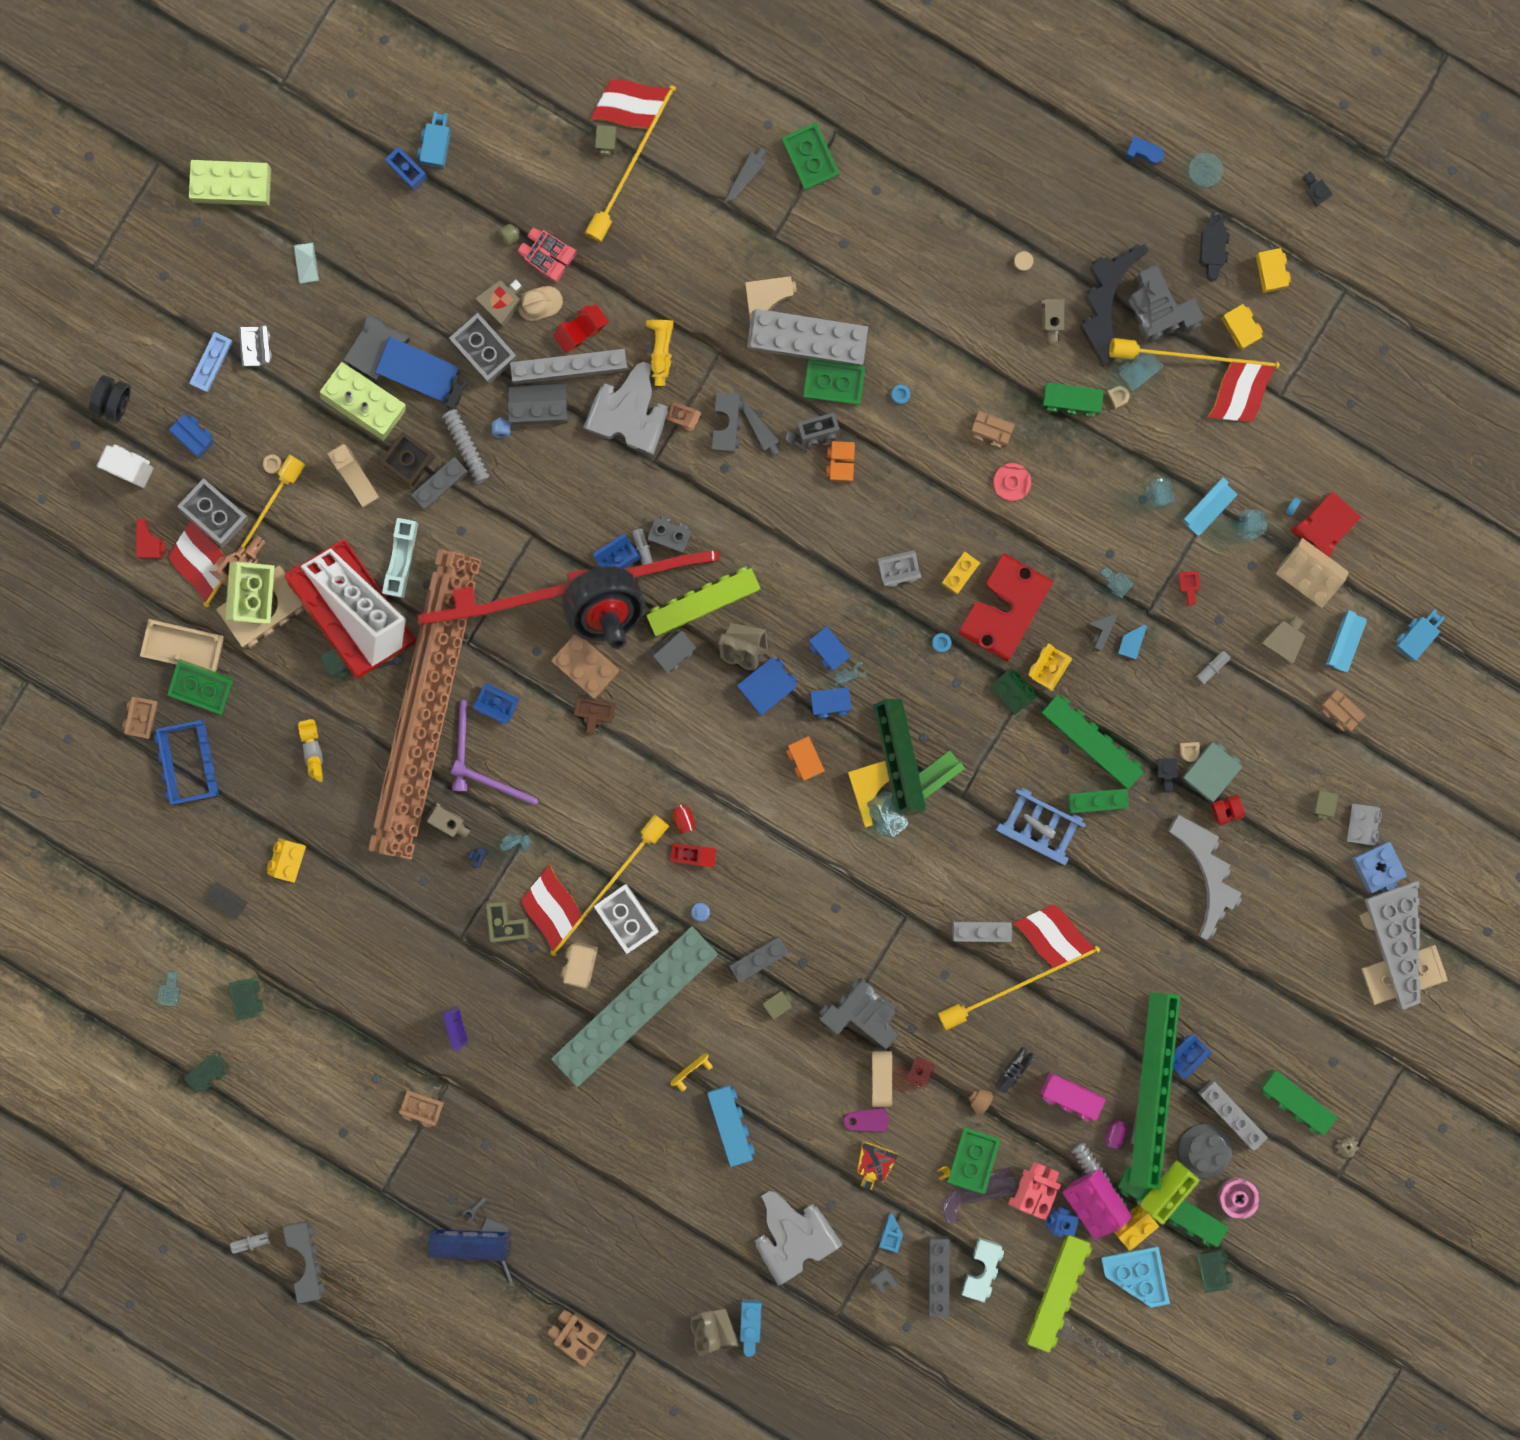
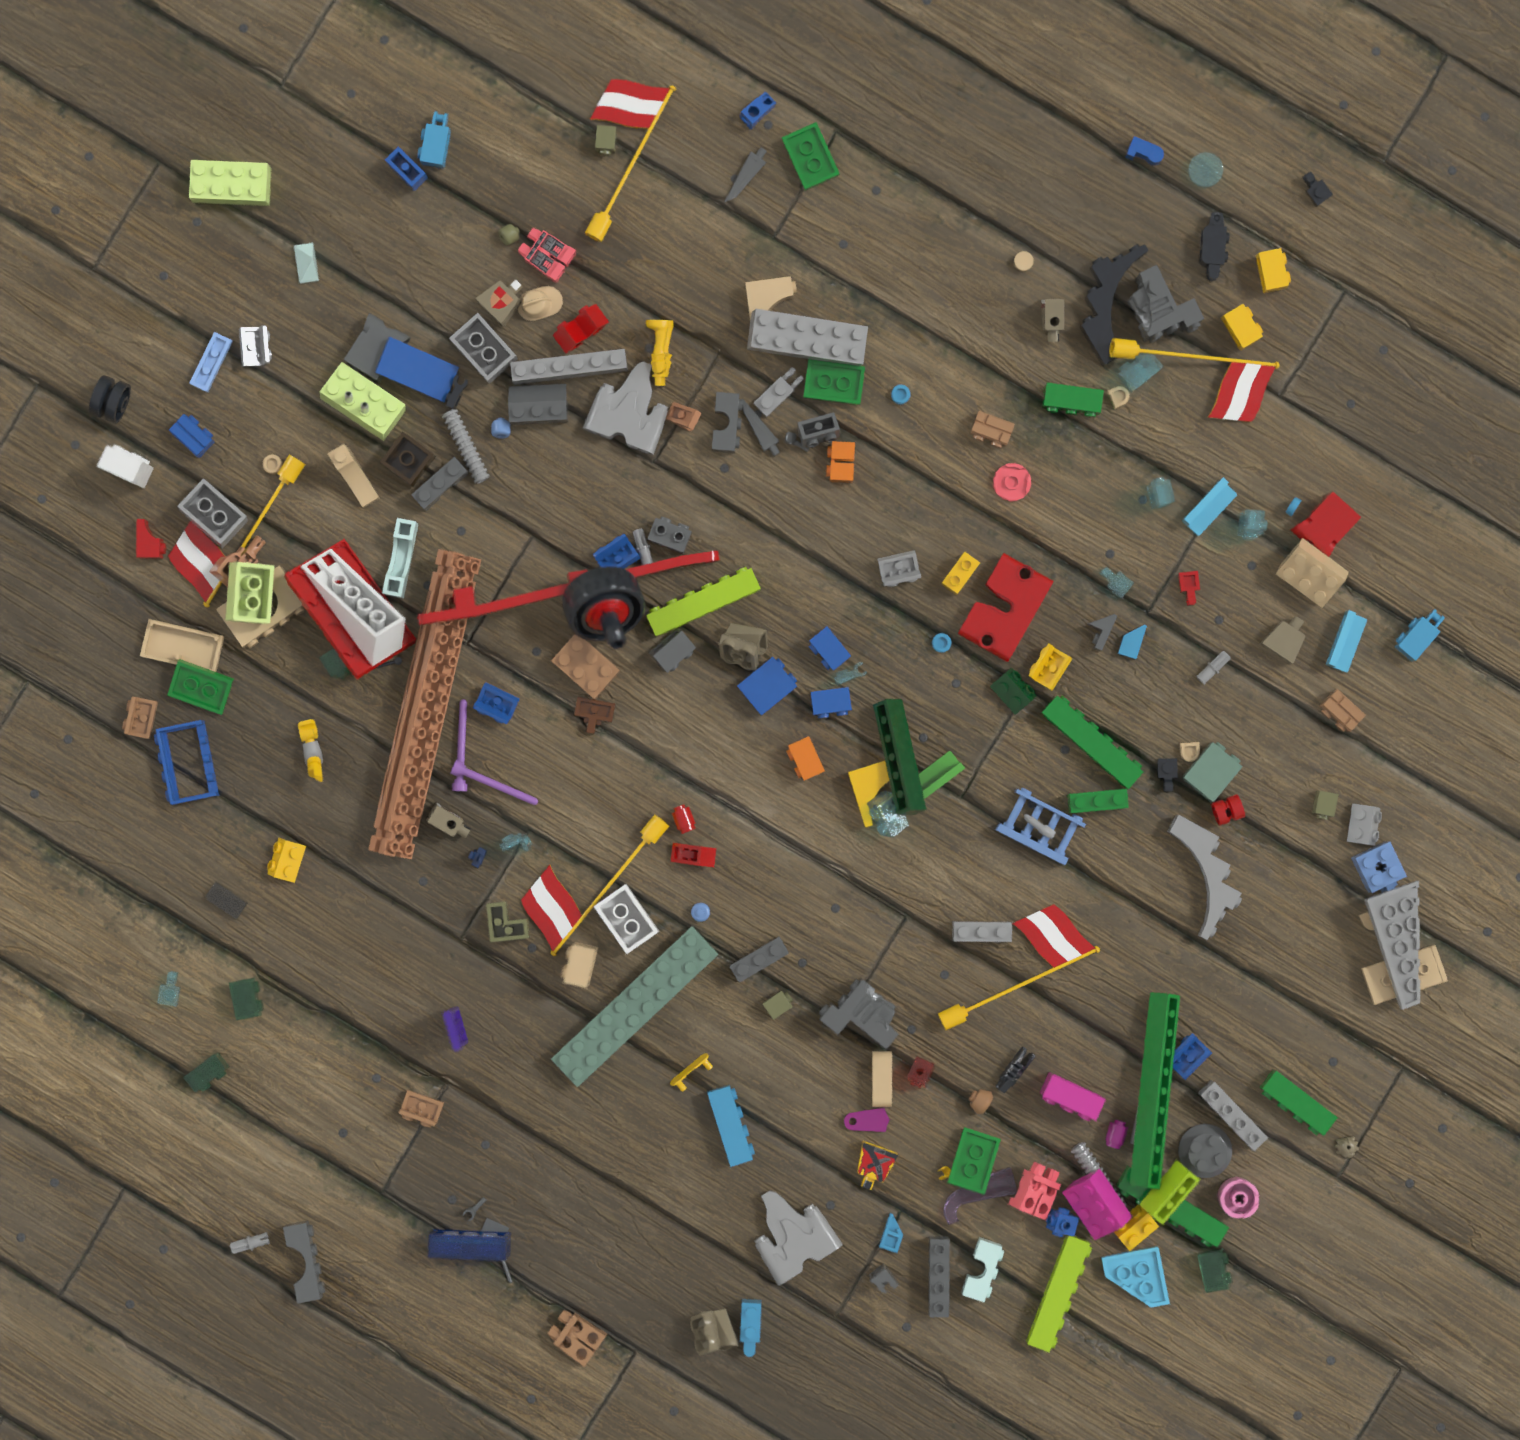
(757, 110): none -> blue leg
(777, 393): none -> light grey hinge

